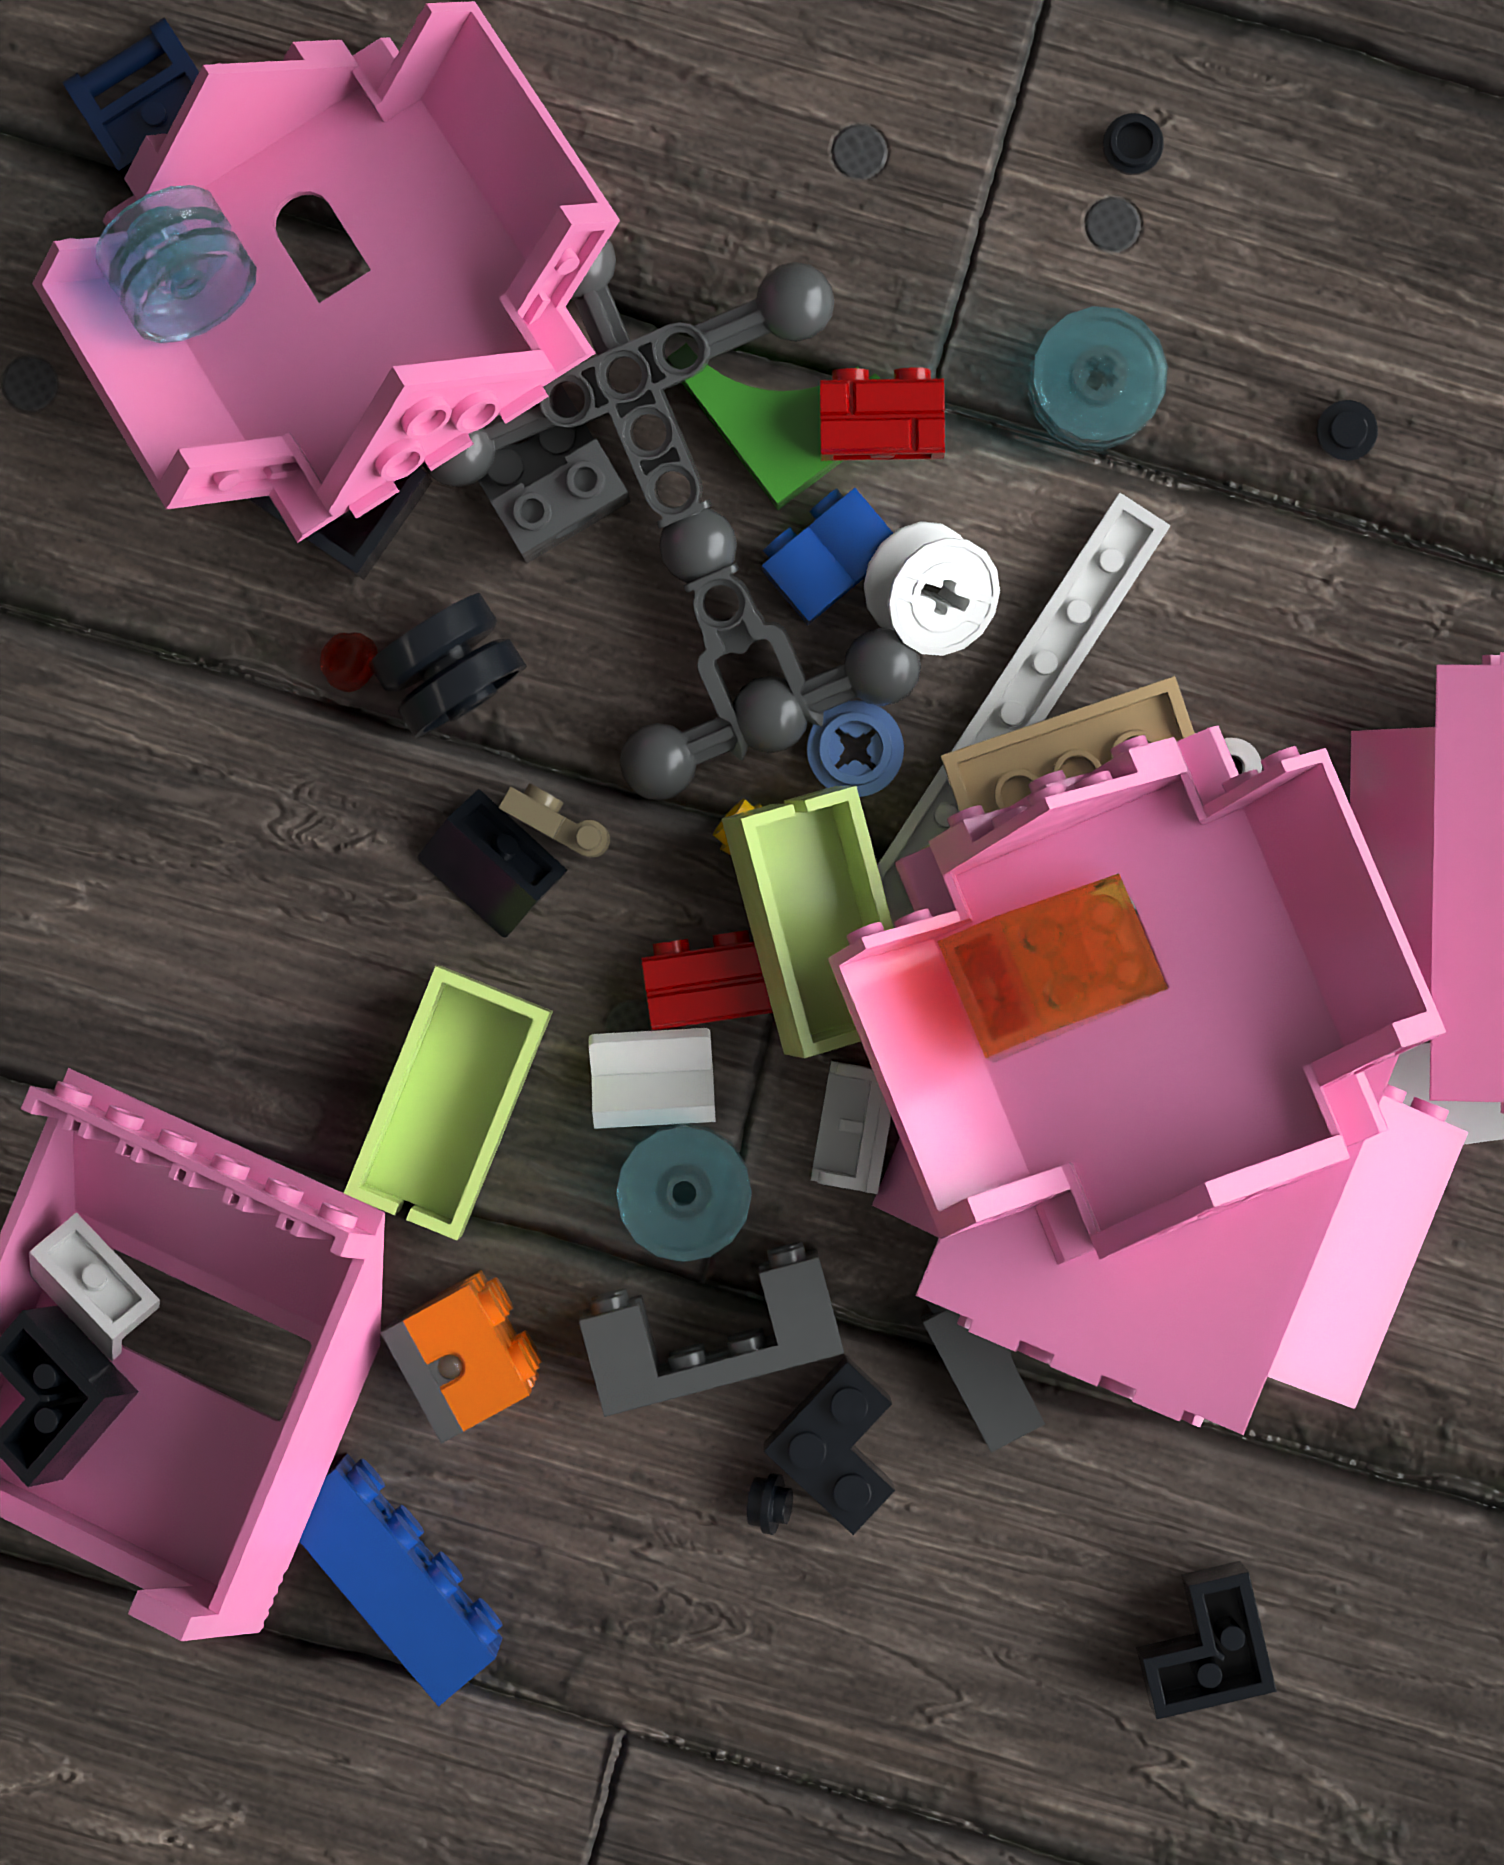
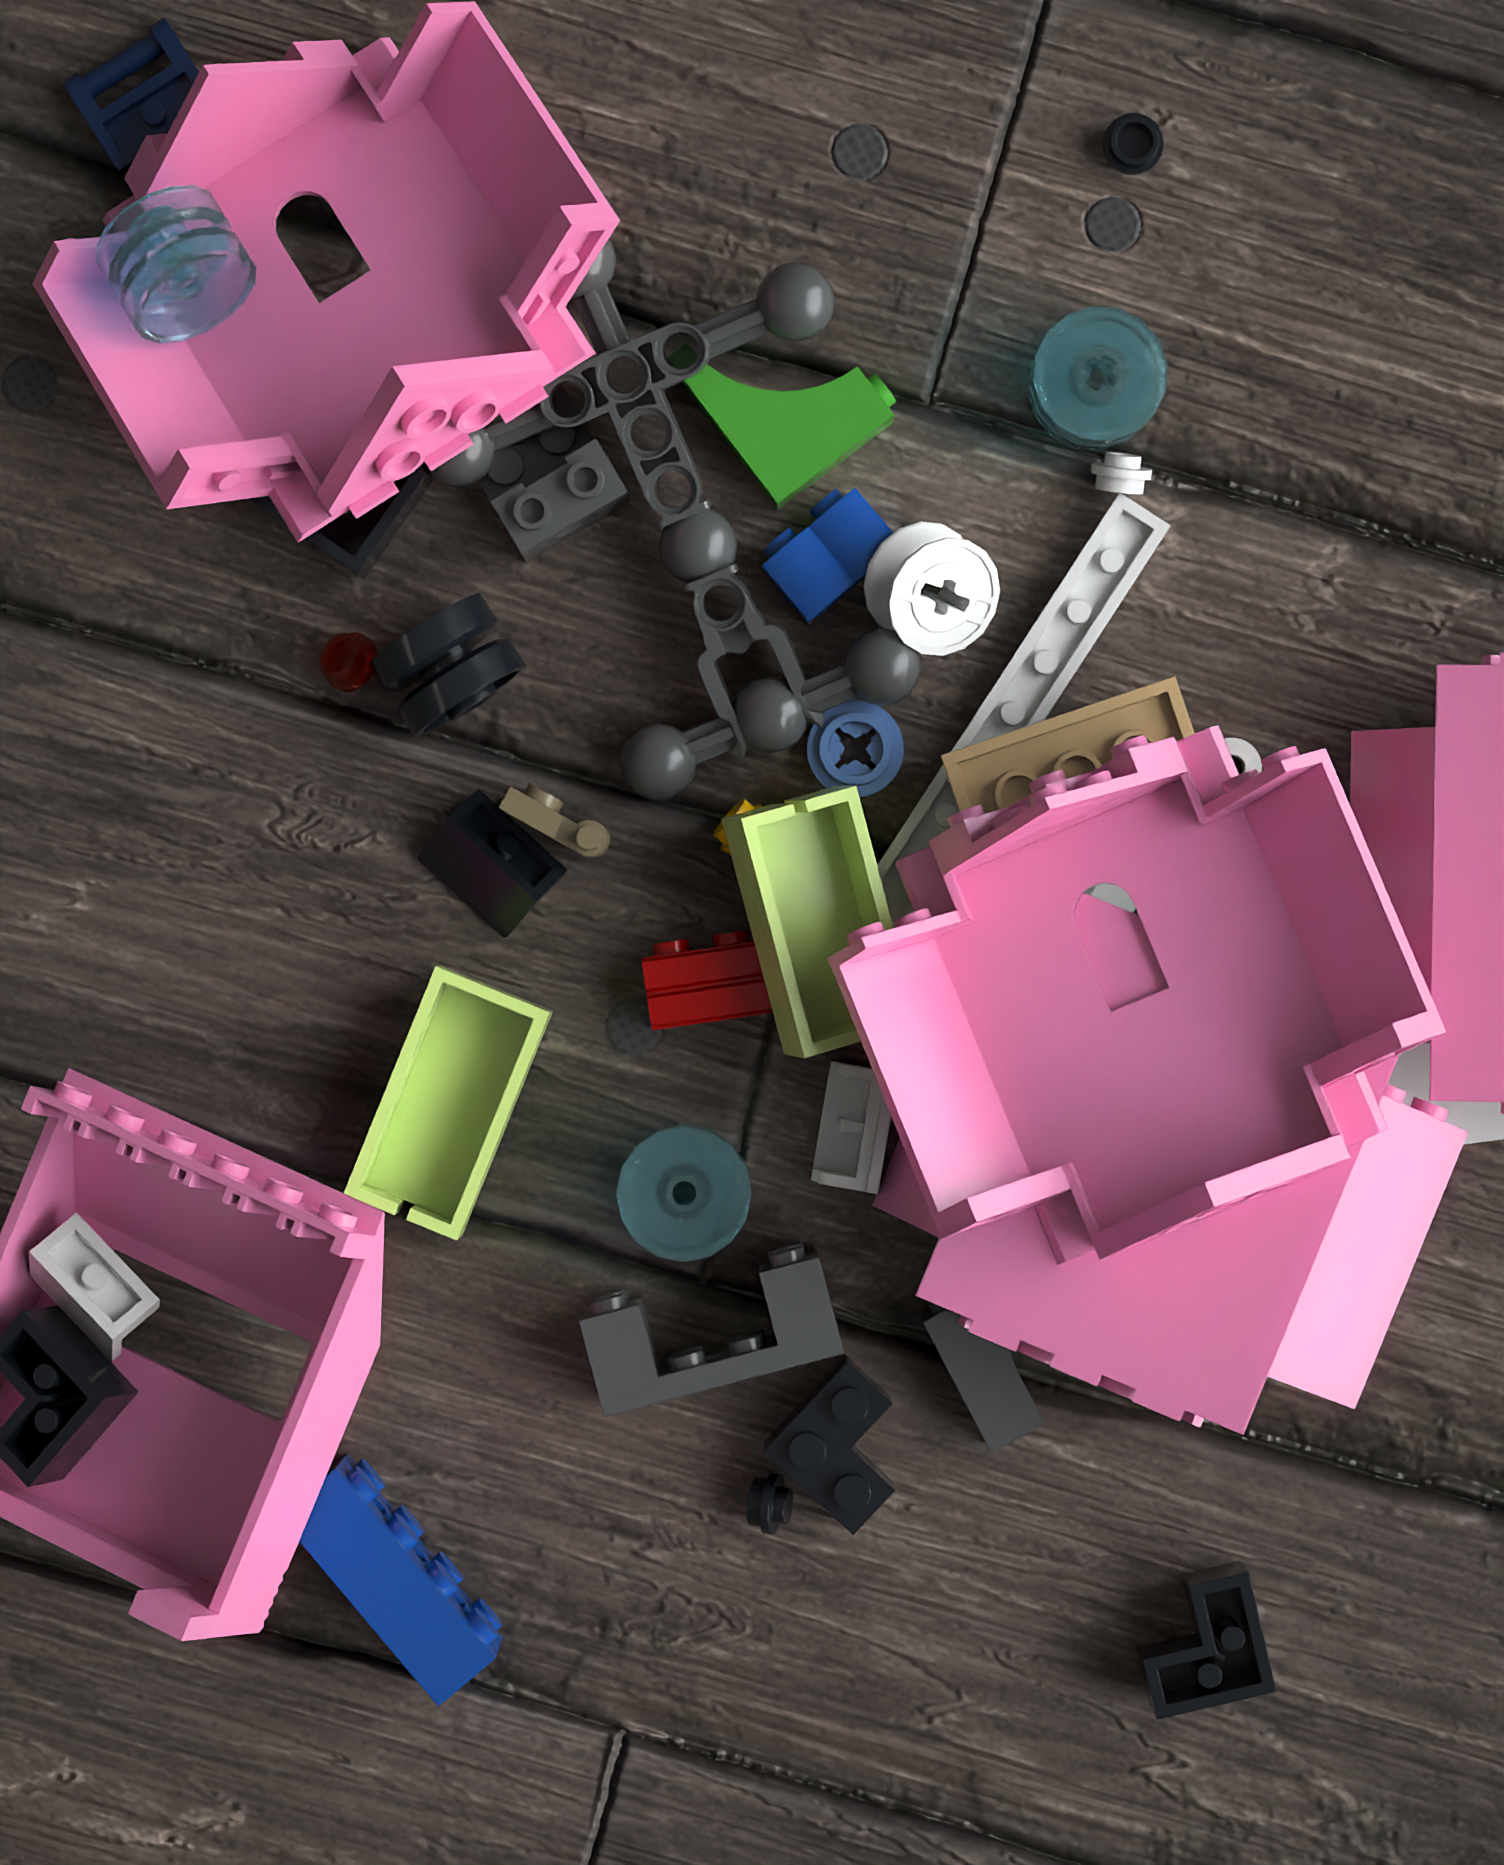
(463, 1354): orange piece -> none
(652, 1078): white panel -> none
(882, 416): red brick -> none
(1052, 966): clear orange slope -> none
(1121, 473): none -> white plate
(1347, 430): black plate -> none

